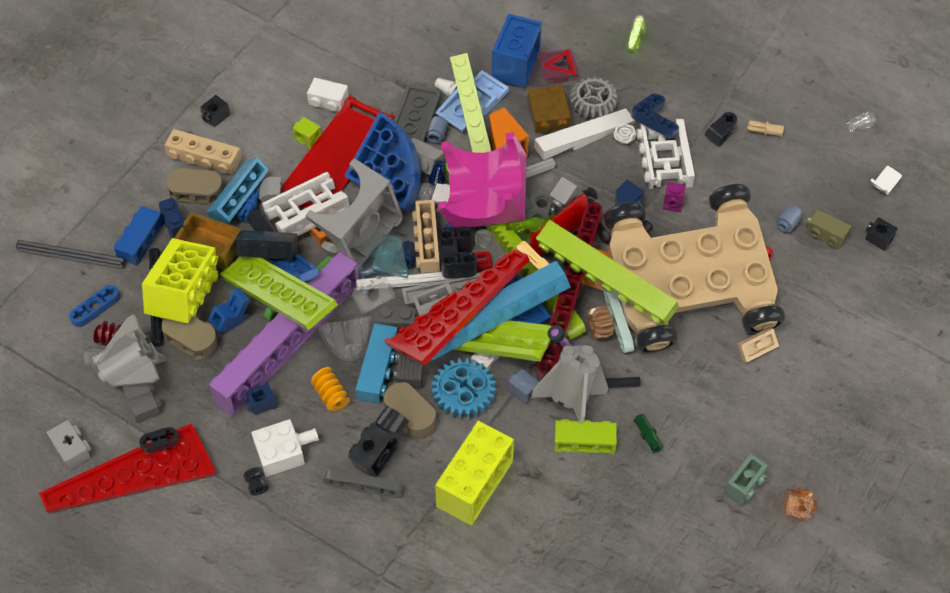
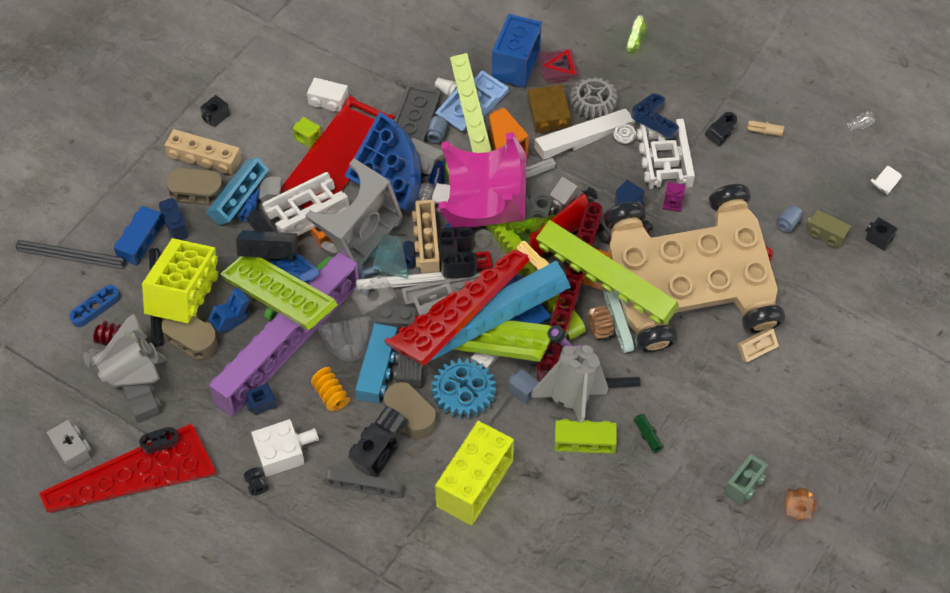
(211, 233): pearl gold piece -> none

